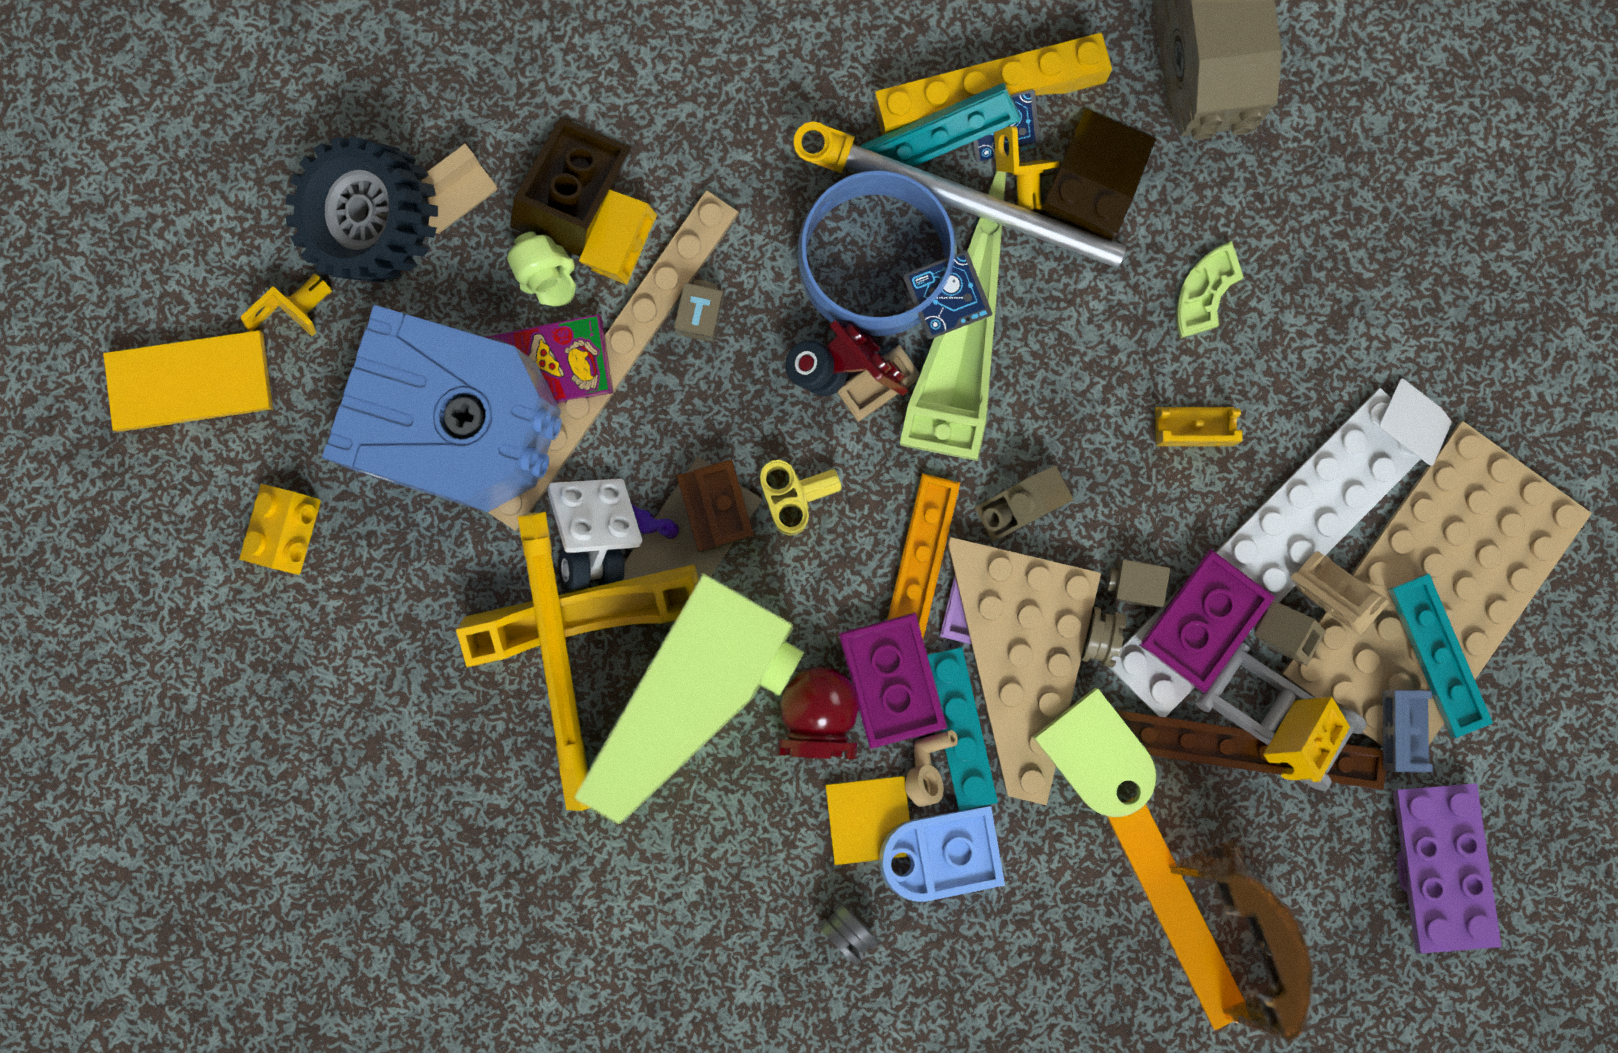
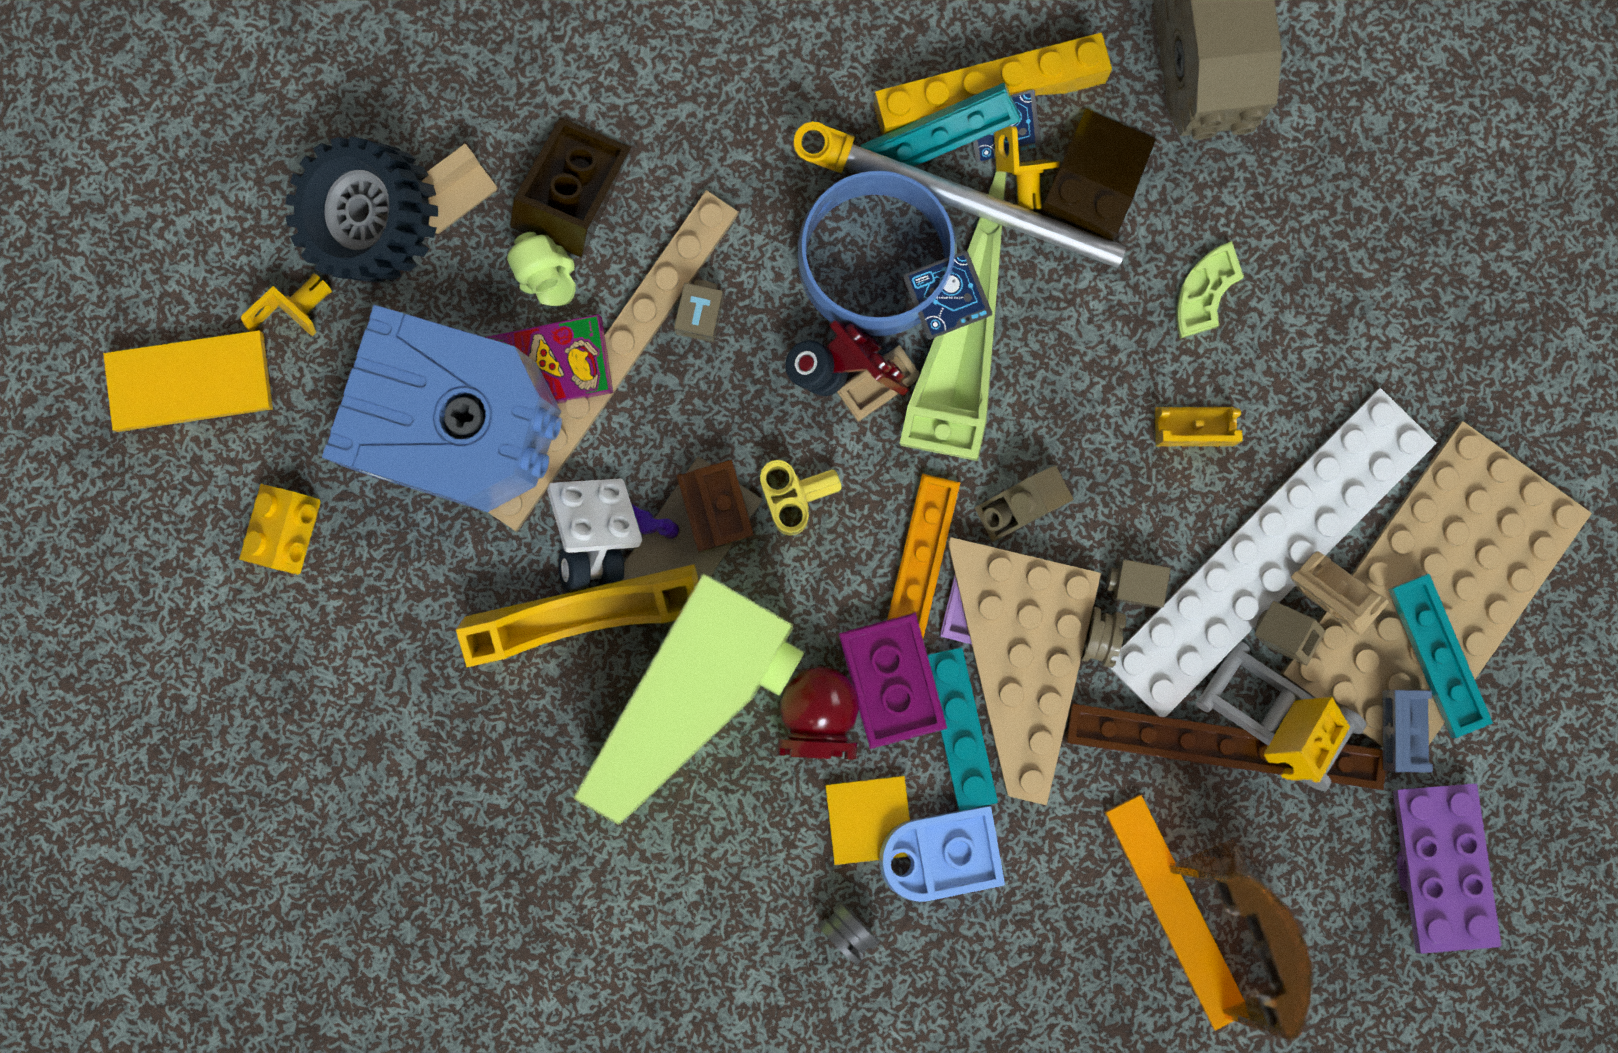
(554, 653): yellow piece -> none
(618, 236): yellow hinge -> none
(924, 781): tan plate -> none
(1098, 754): yellowish green tile -> none
(1206, 621): magenta tile -> none
(1413, 414): white sticker -> none

